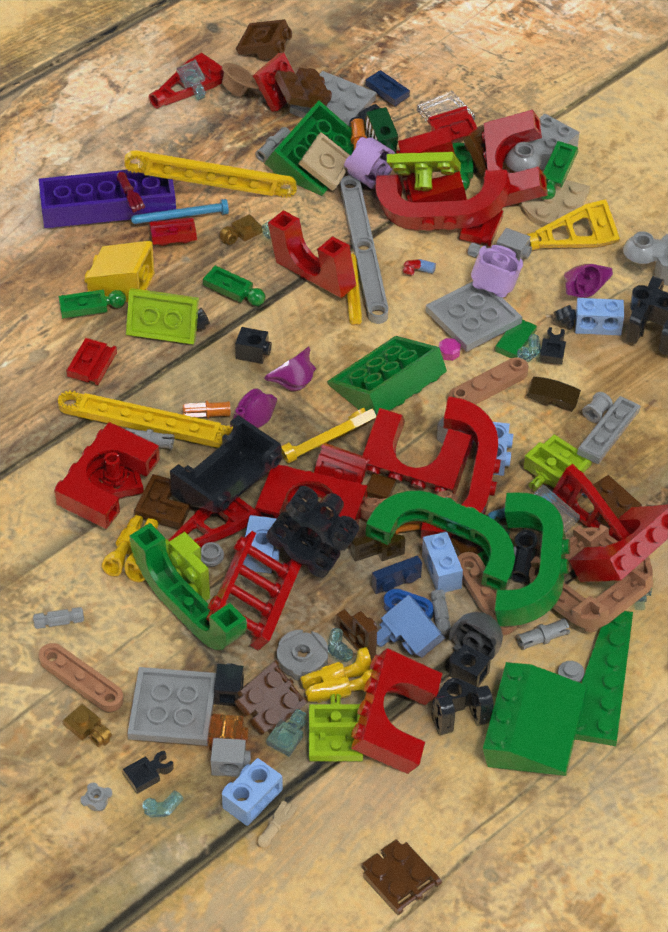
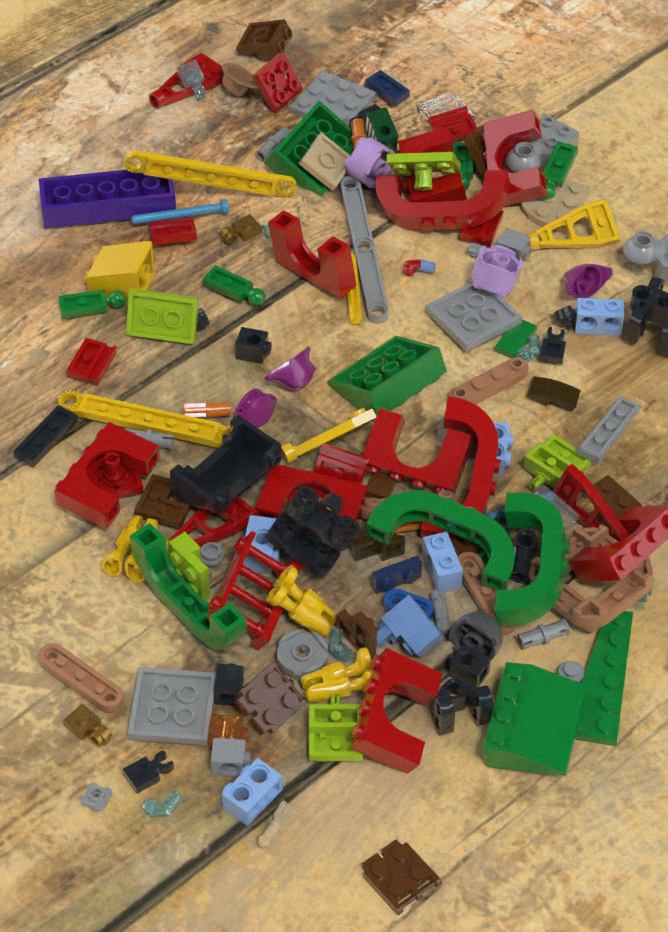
(45, 436): none -> black plate
(58, 617): light grey axle -> none
(133, 198): dark red piece -> none
(288, 735): clear light blue plate -> none
(303, 88): reddish brown plate -> none
(308, 607): none -> yellow piece
(449, 349): dark pink tile -> none
(594, 410): light grey bush -> none

